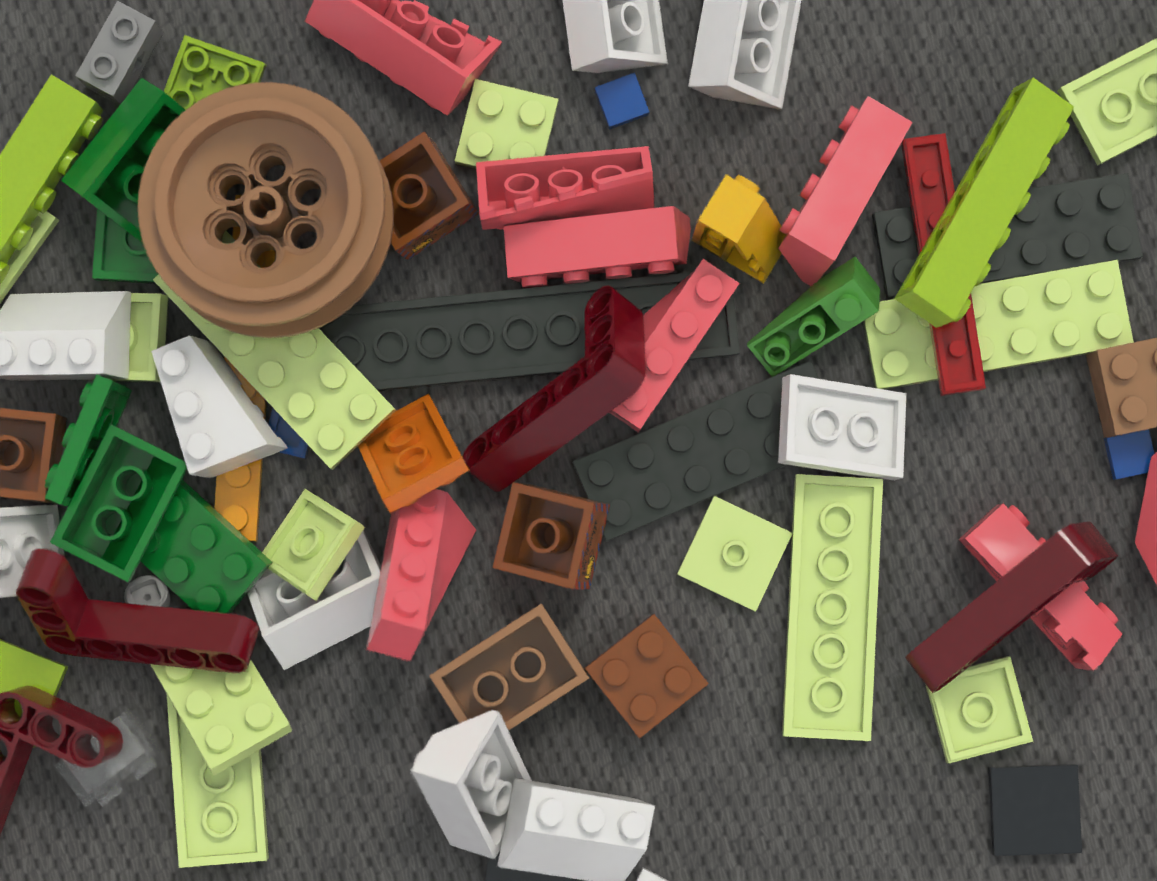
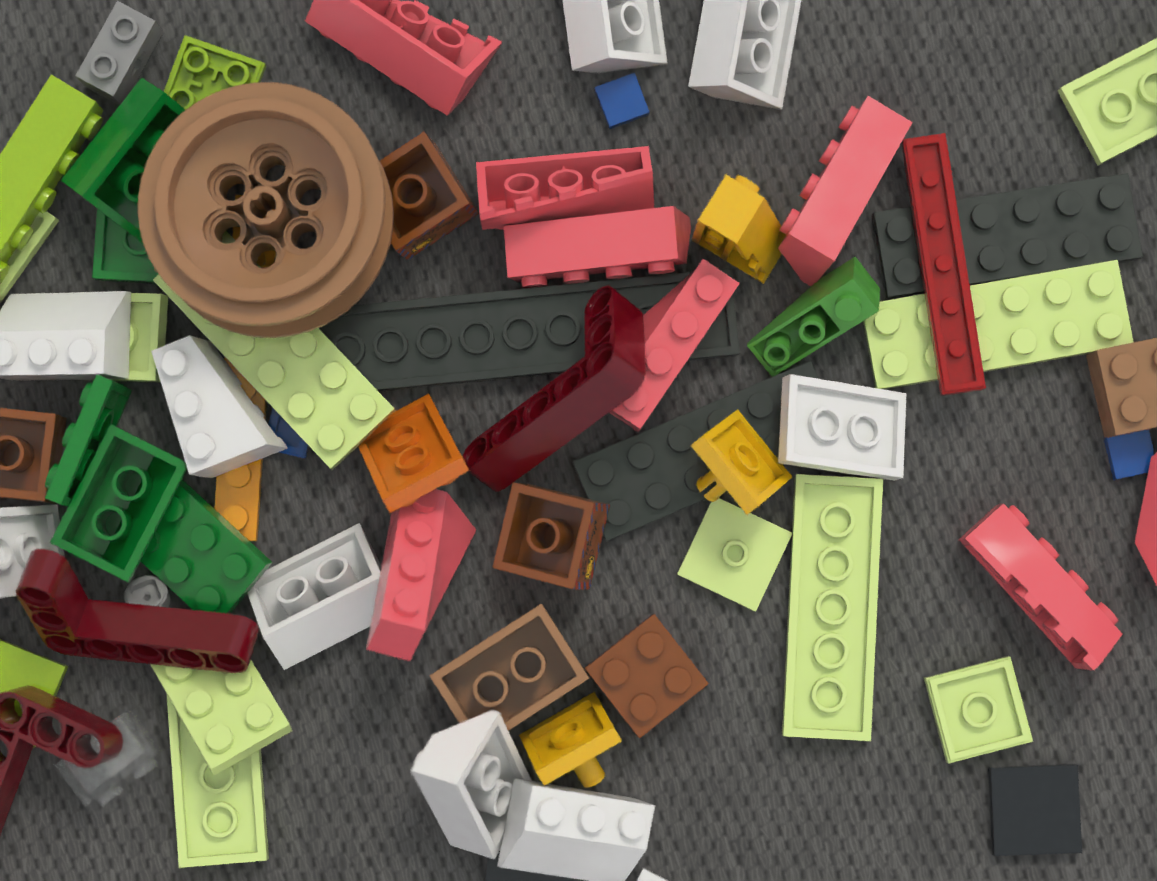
(311, 544): yellowish green plate -> none
(504, 124): yellowish green plate -> none
(571, 742): none -> yellow tile
(739, 463): none -> yellow tile
(985, 204): lime brick -> none
(1064, 559): dark red beam -> none

